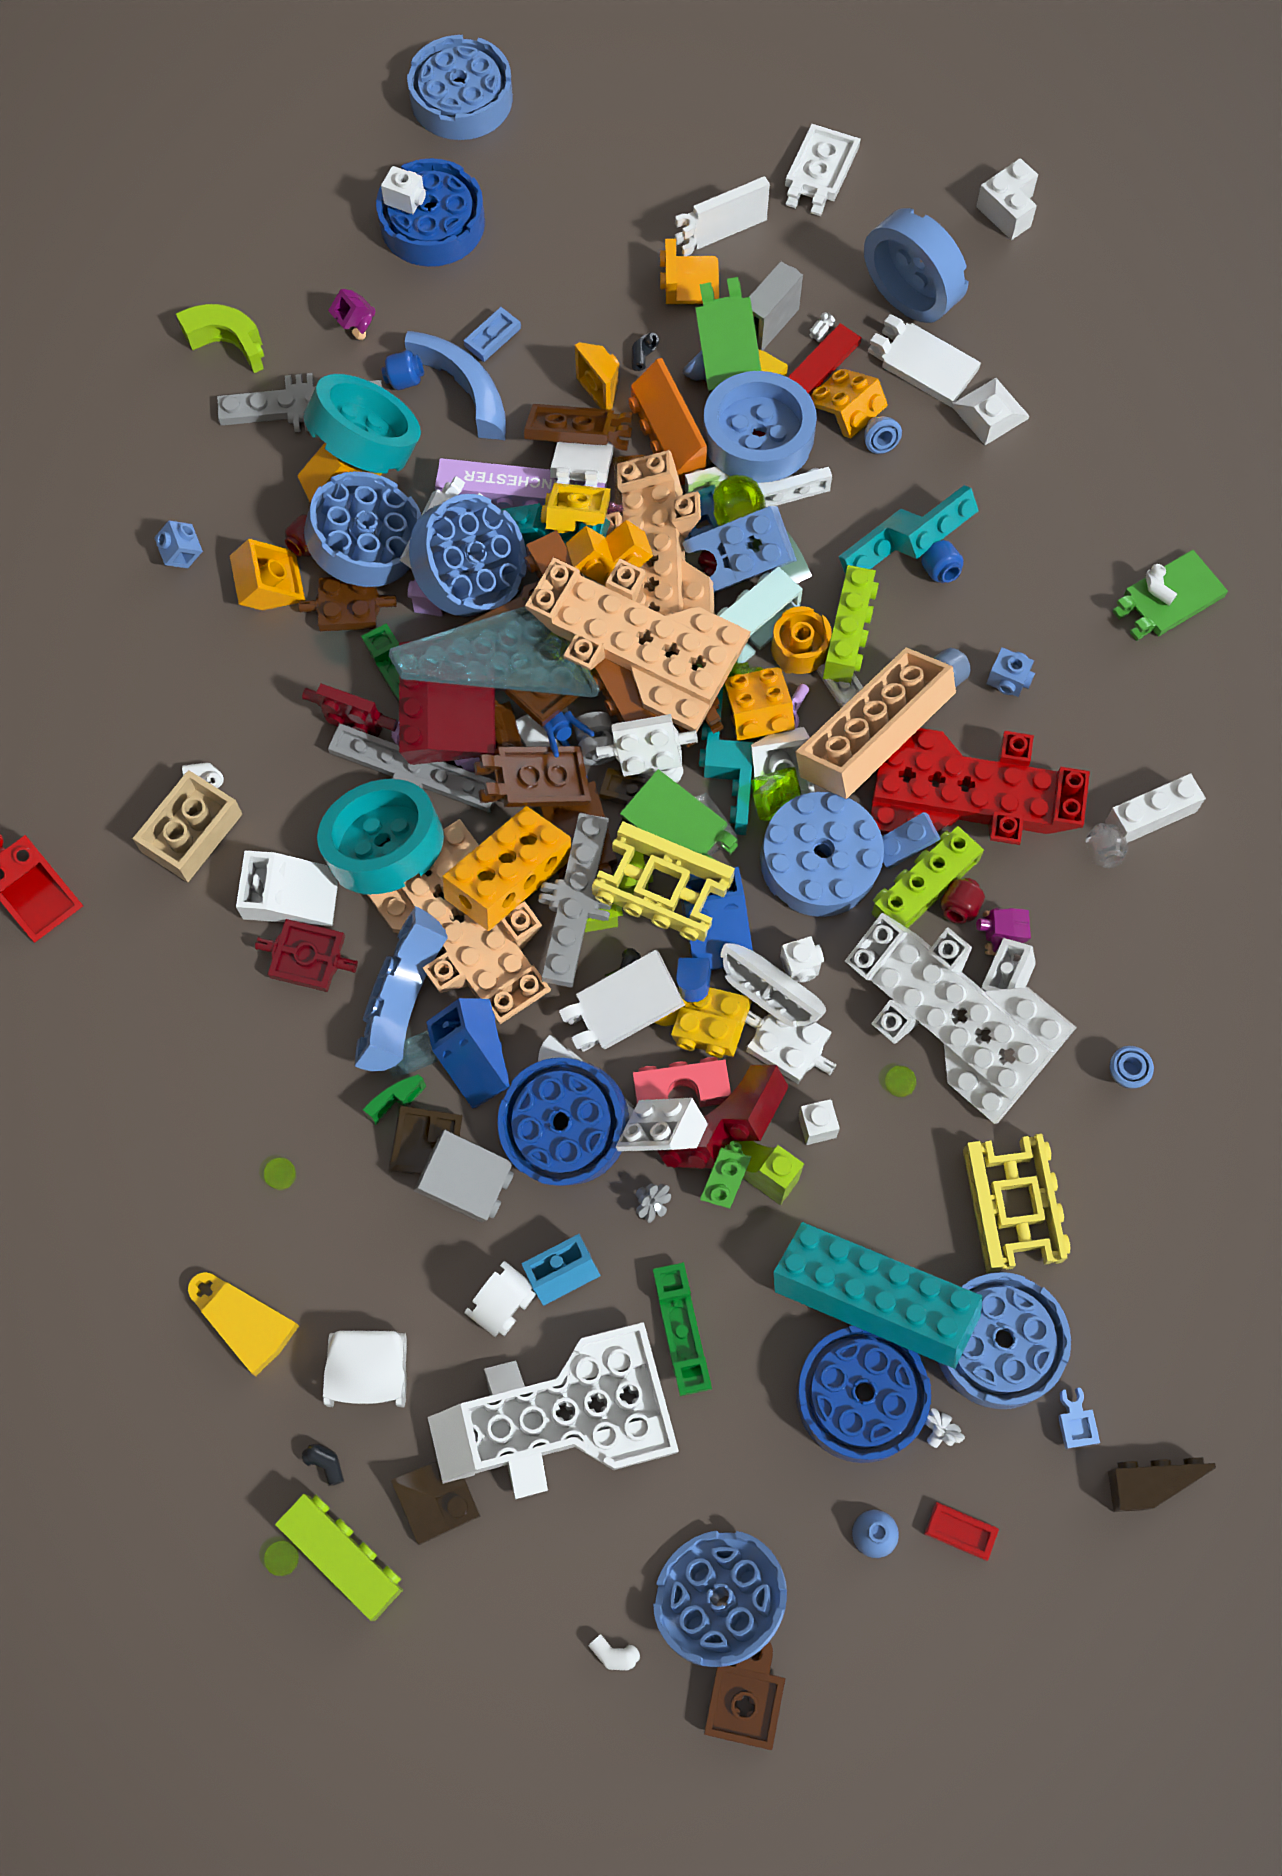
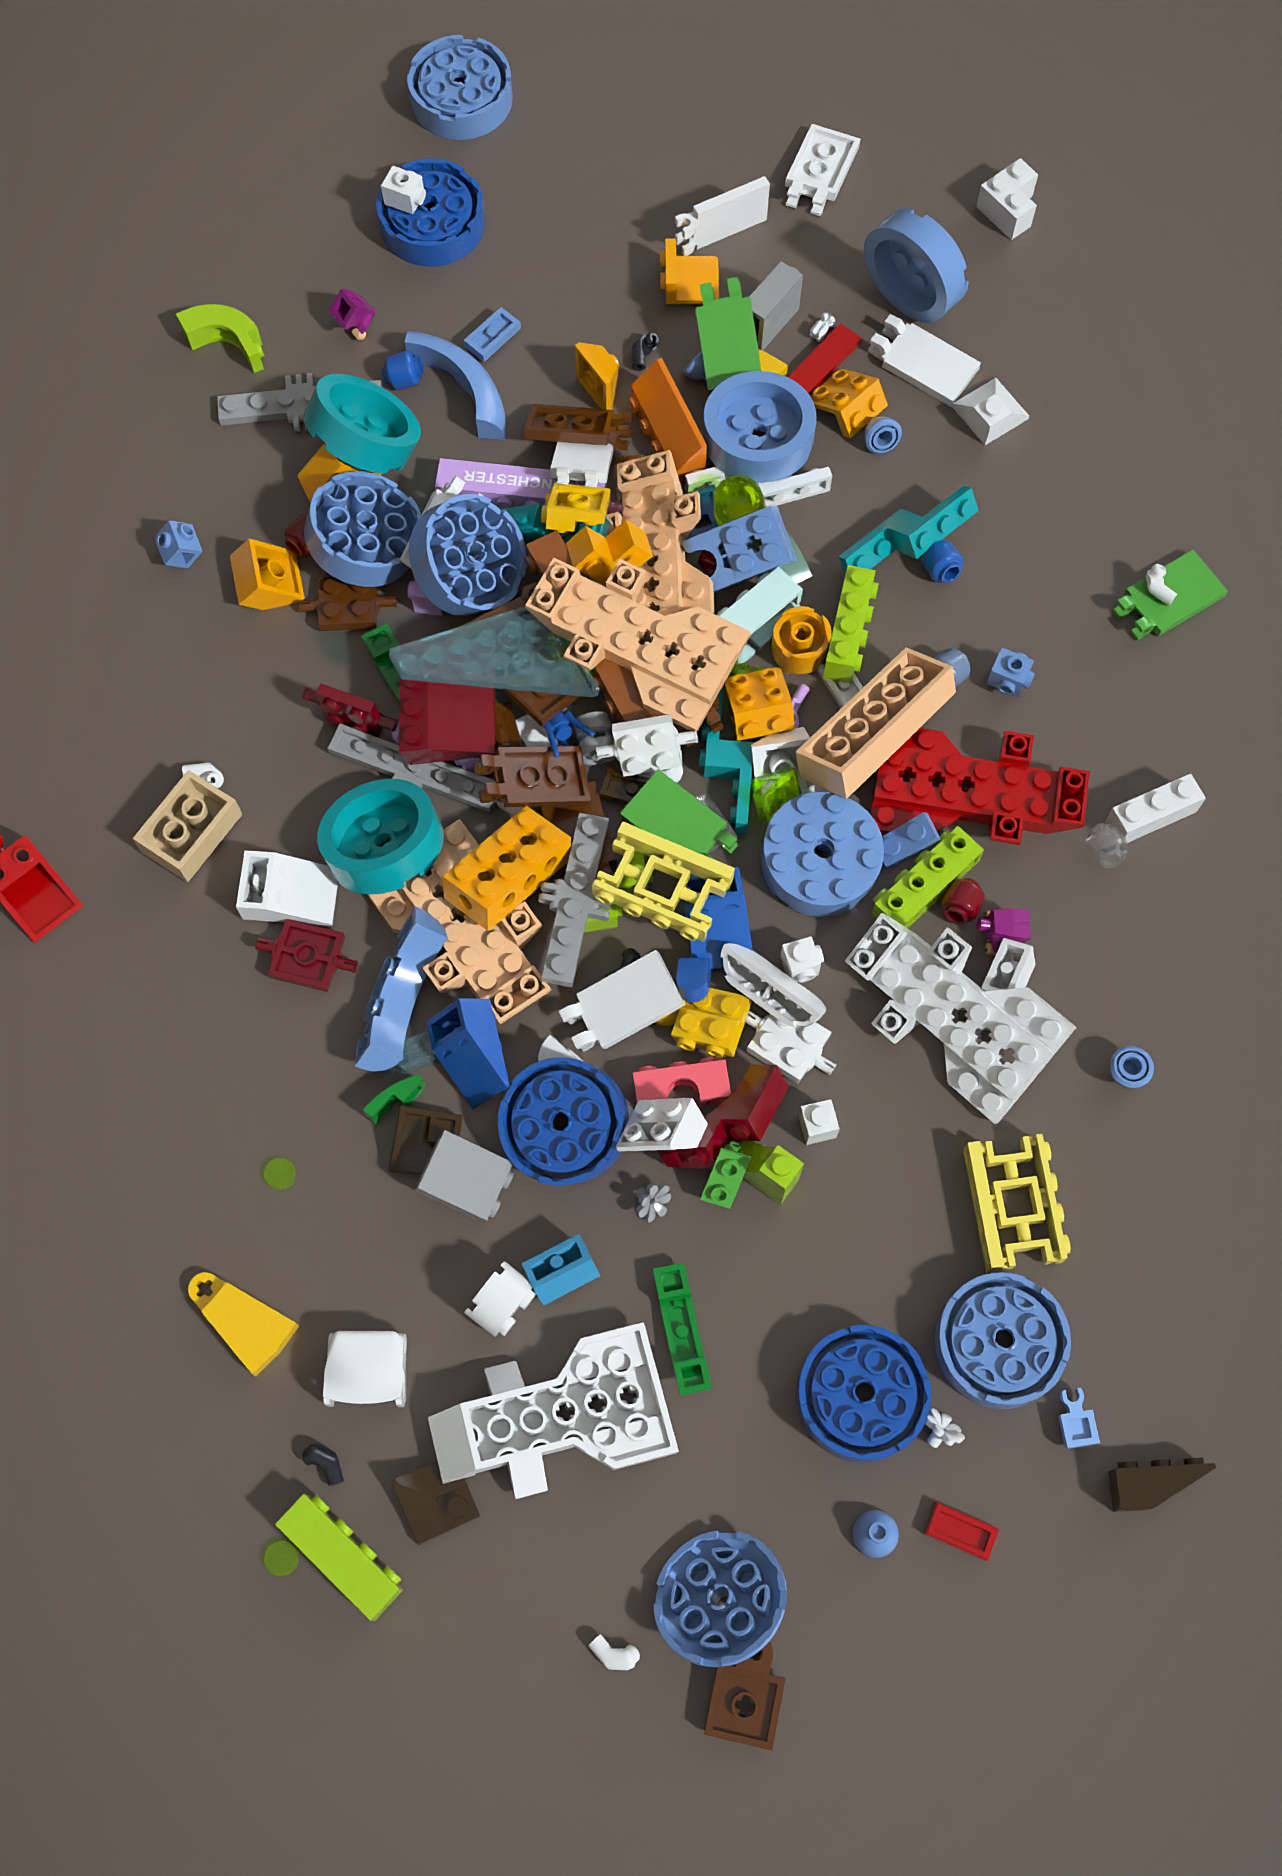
(878, 1294): teal brick -> none
(900, 1081): clear neon green piece -> none

